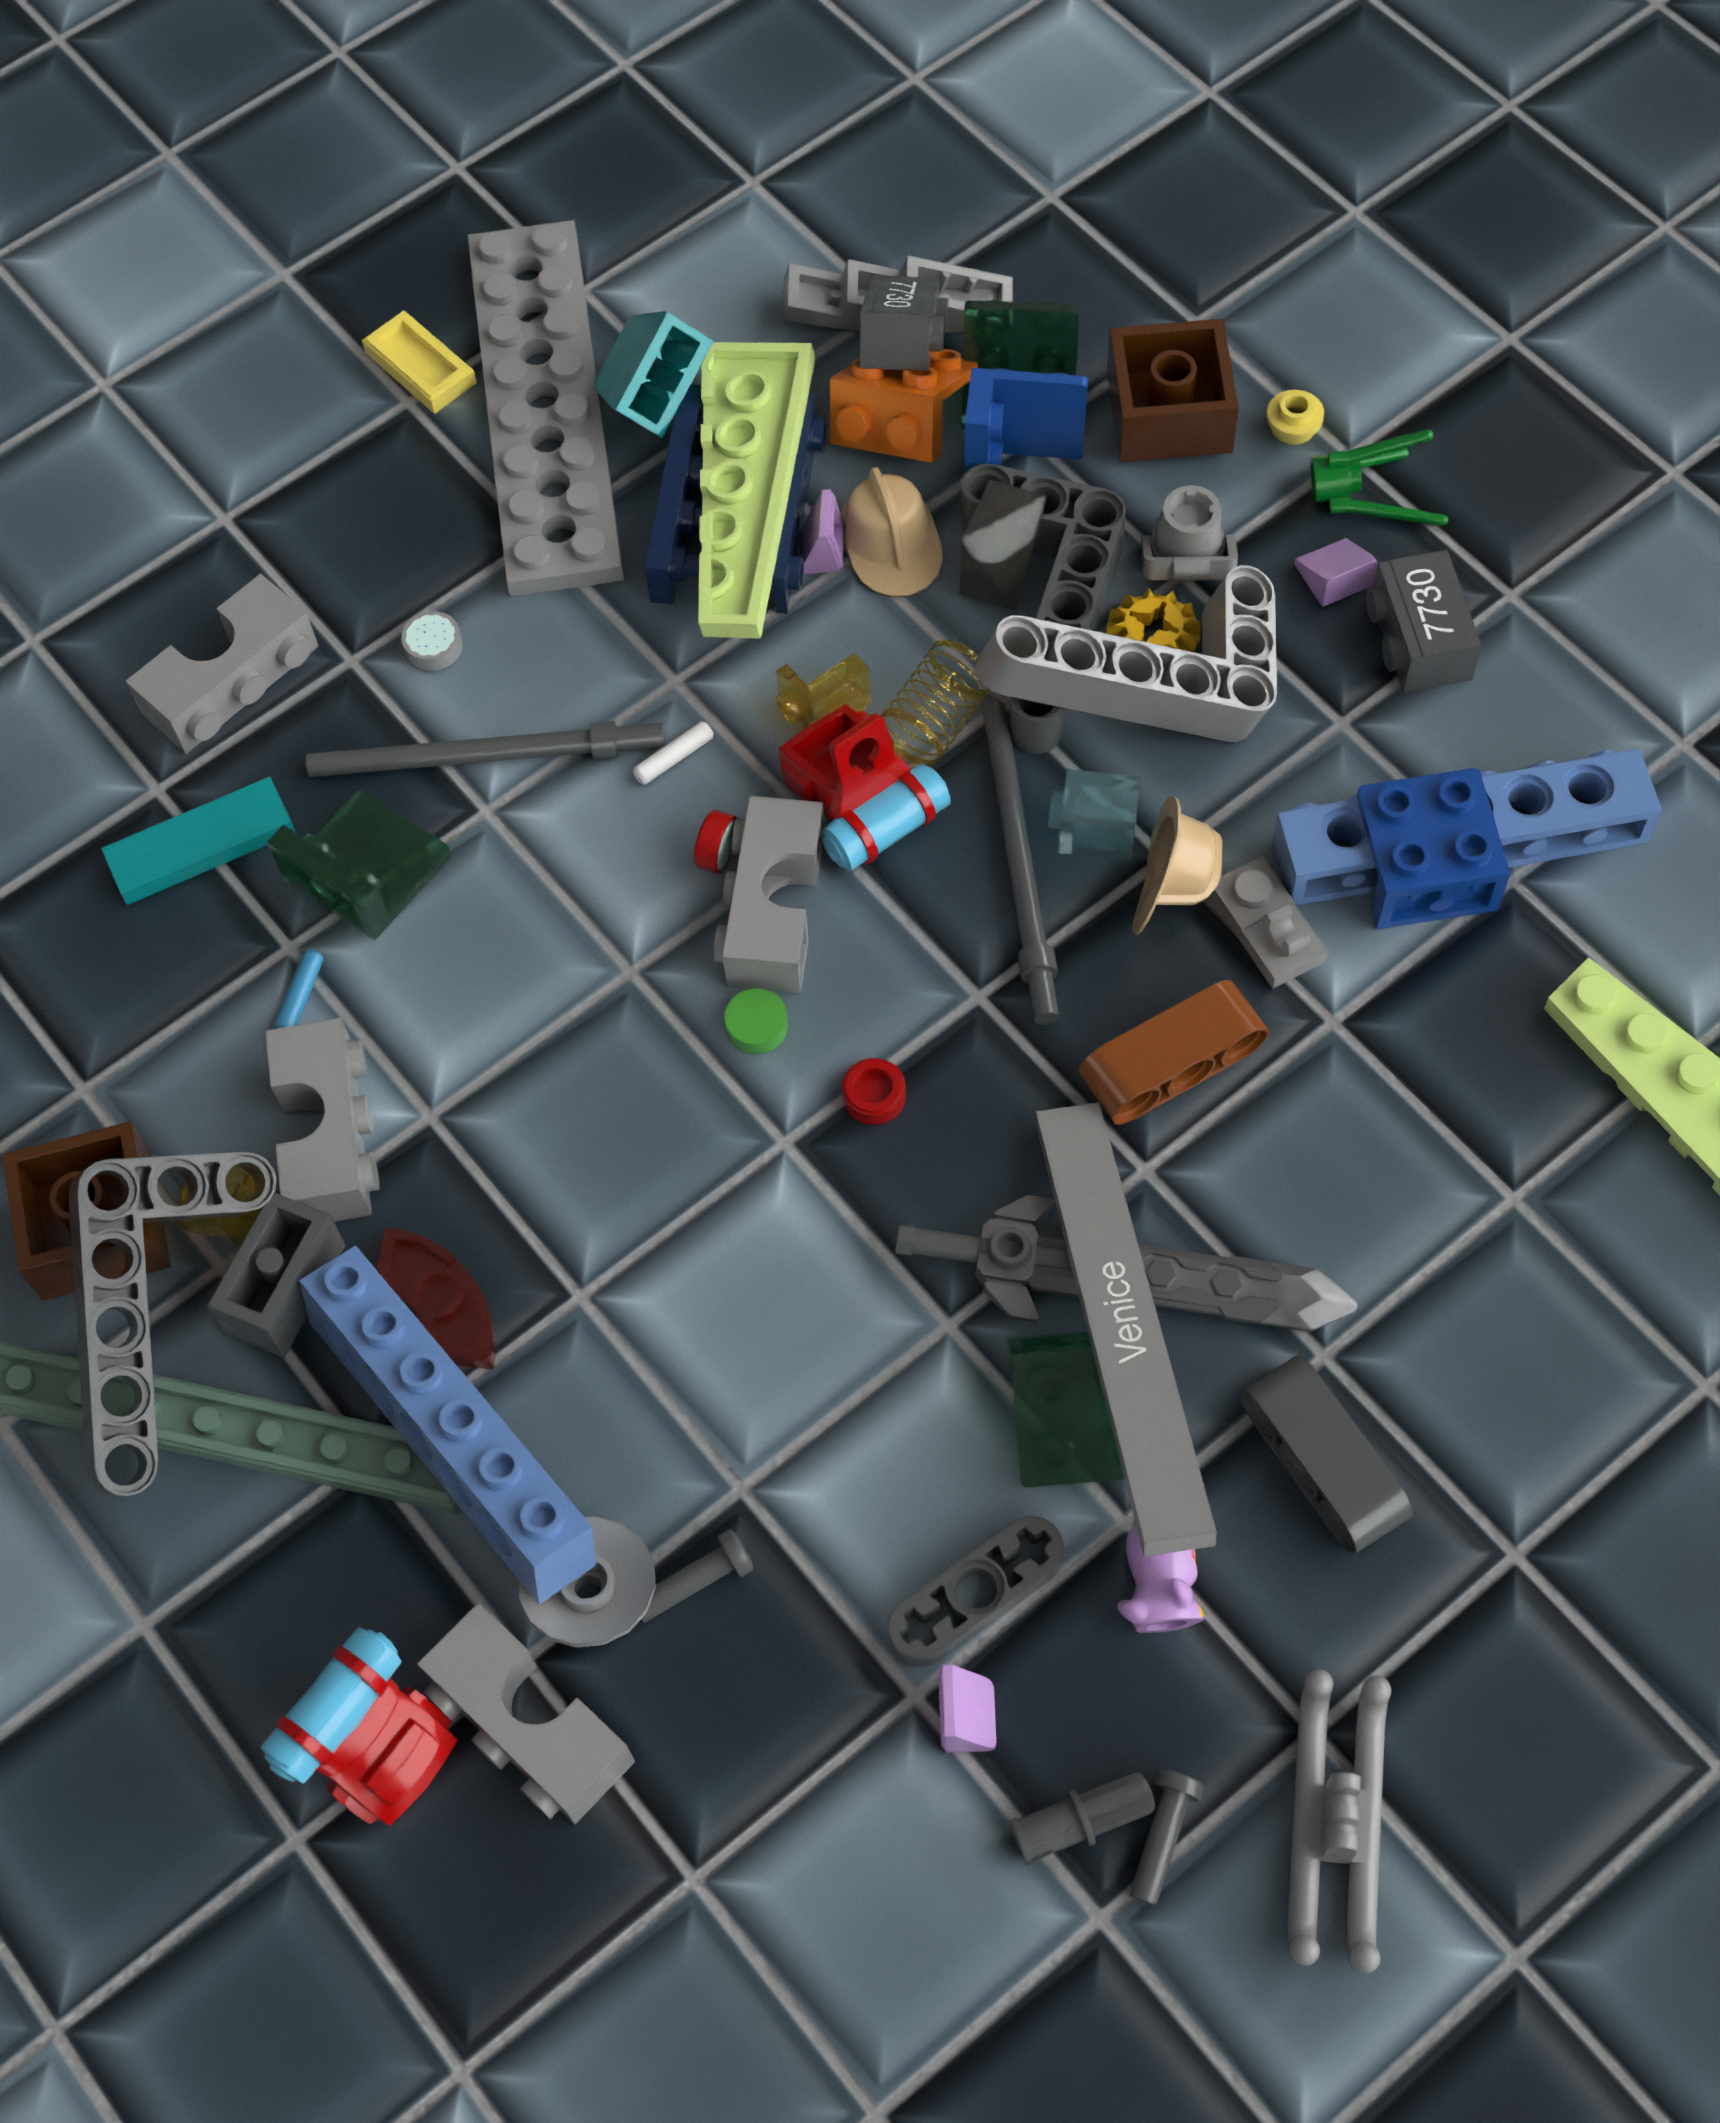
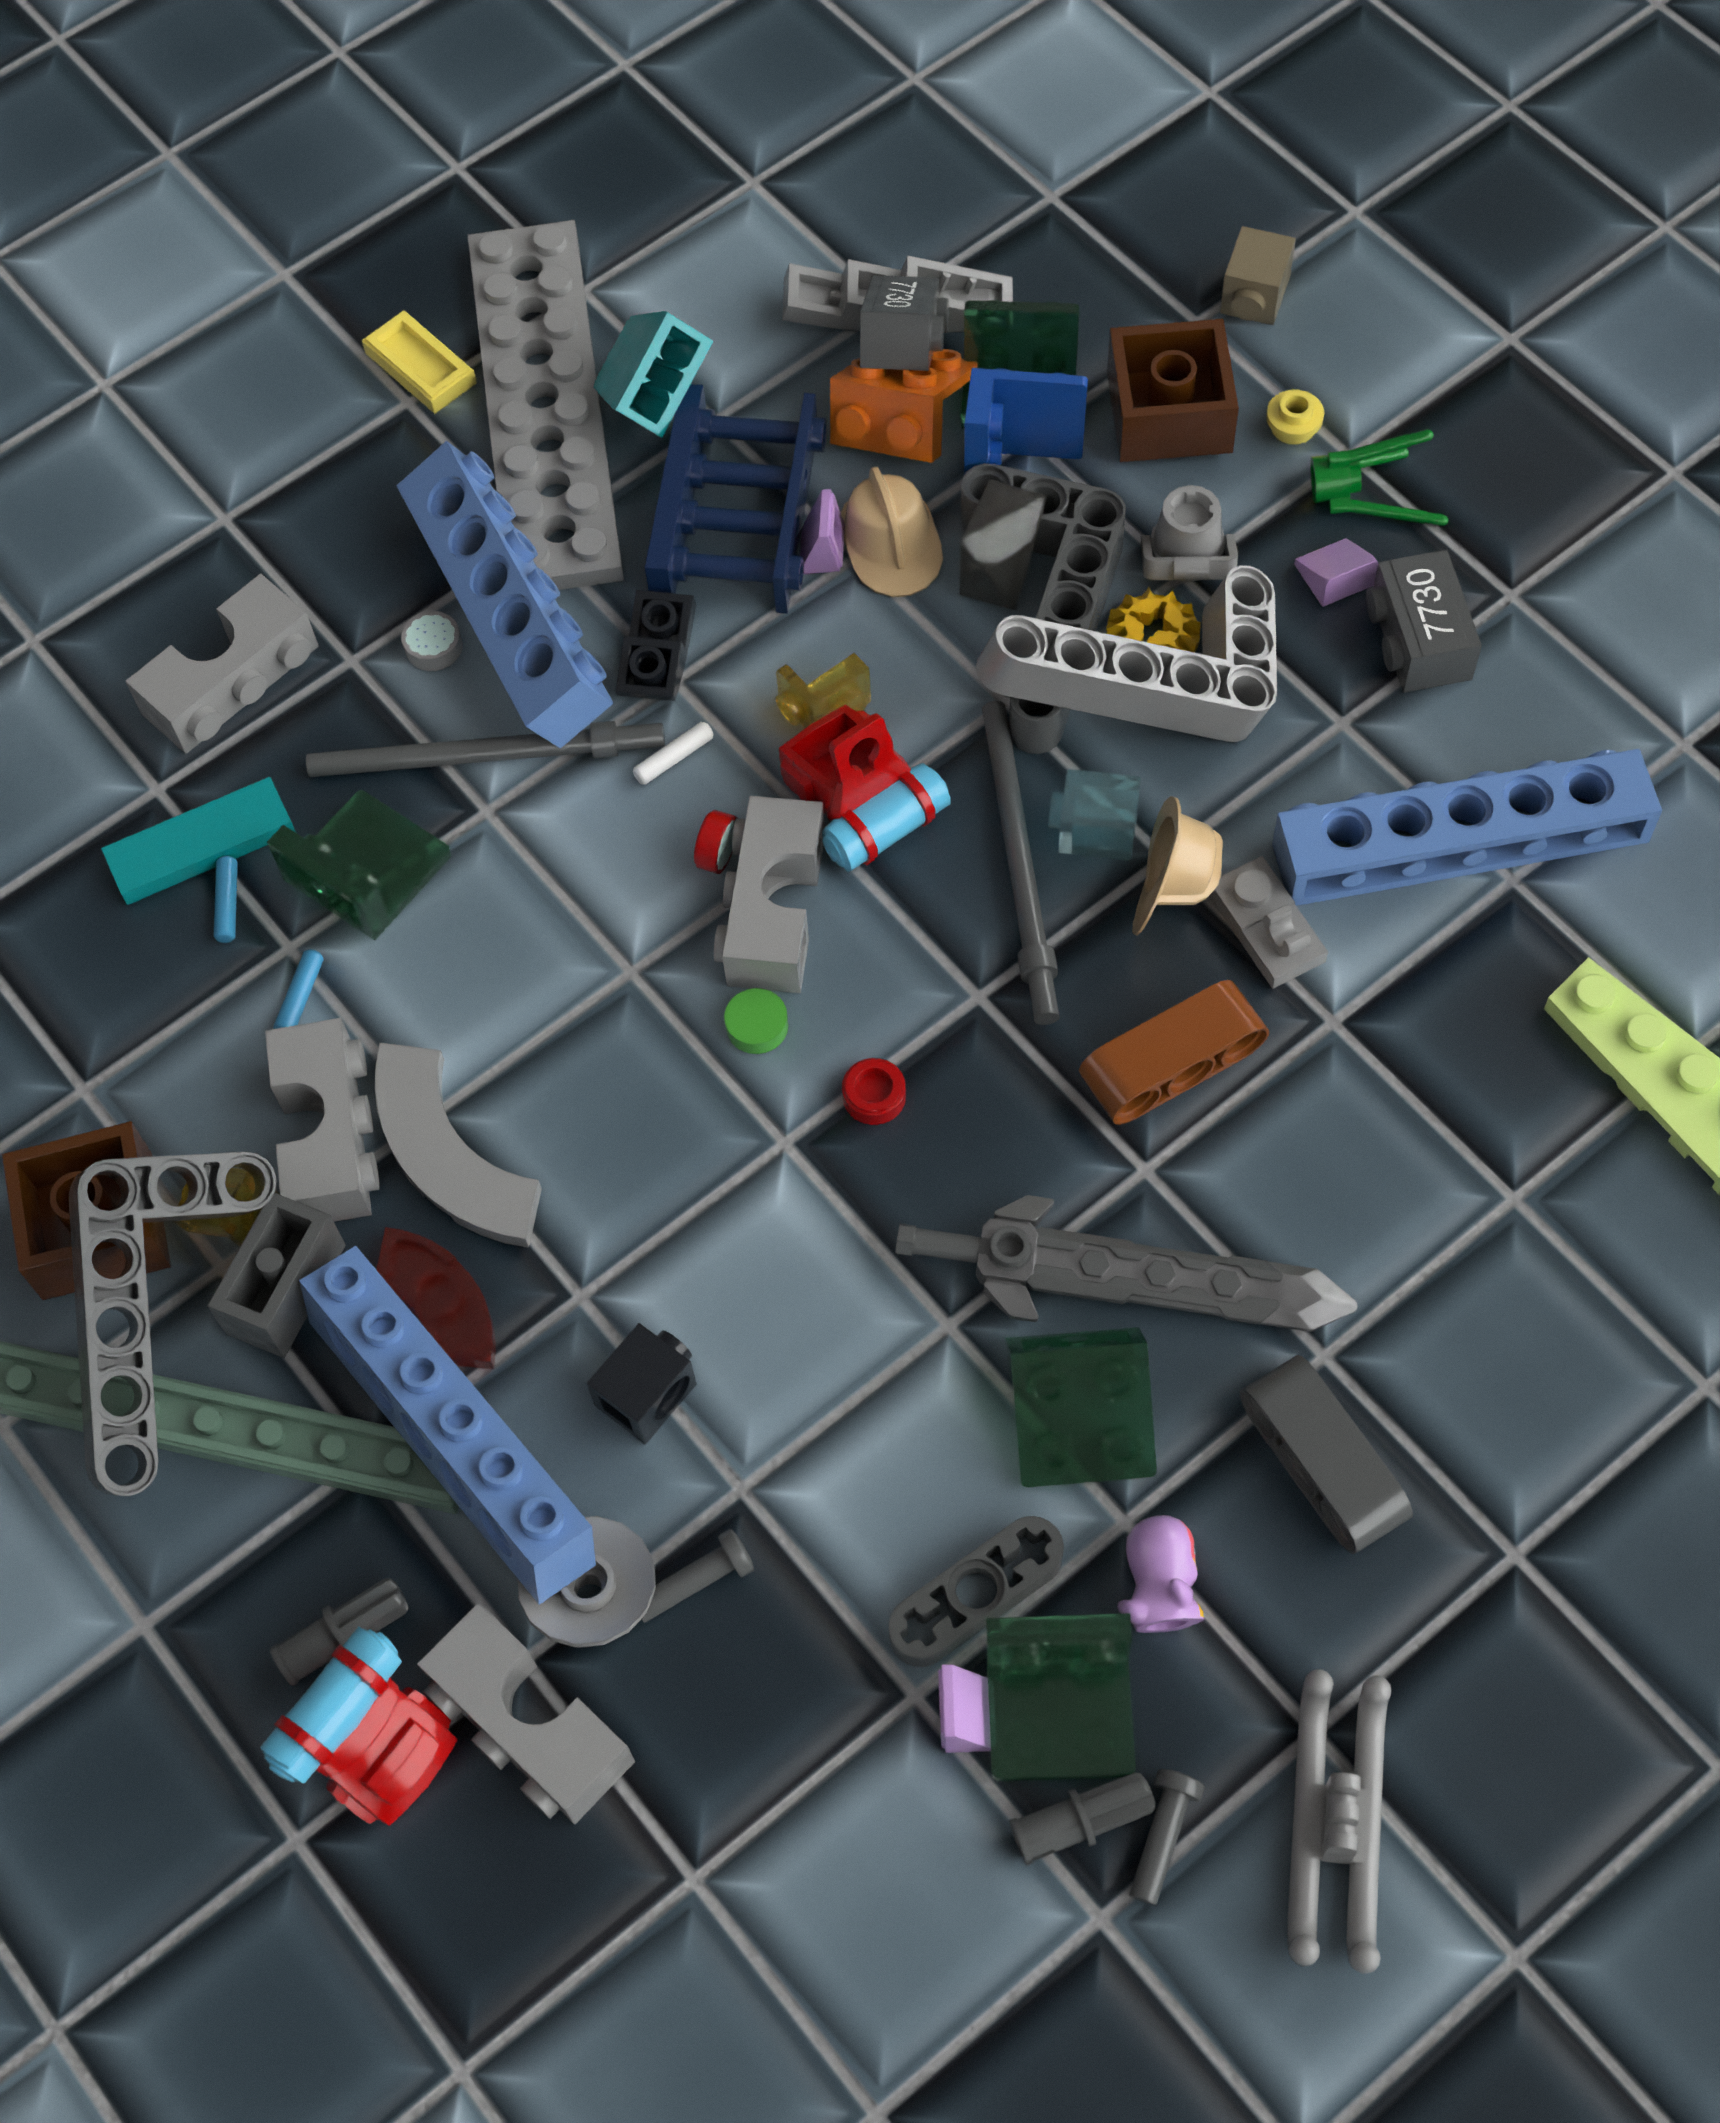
(225, 899): none -> dark azure piece
(315, 1643): none -> dark grey axle
(435, 1156): none -> light grey tile
(505, 594): none -> medium blue brick
(643, 1381): none -> black brick
(656, 645): none -> black slope
(750, 446): yellowish green wing -> none
(955, 685): clear yellow piece -> none
(1060, 1697): none -> clear green bracket
(1125, 1334): light grey tile -> none
(1257, 275): none -> dark tan brick
(1433, 848): blue bracket -> none

